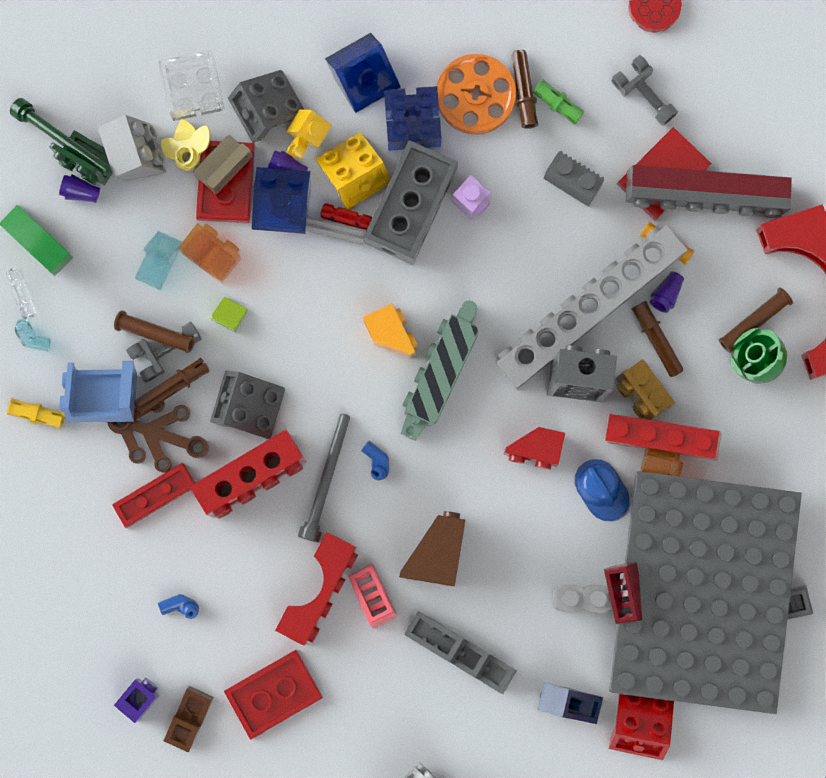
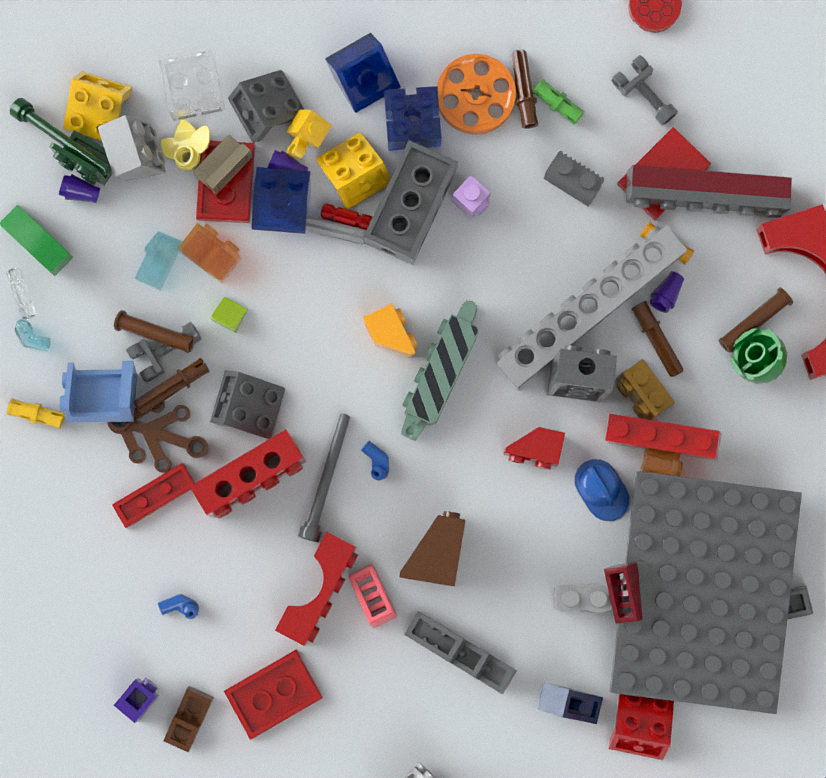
(93, 103): none -> yellow bracket

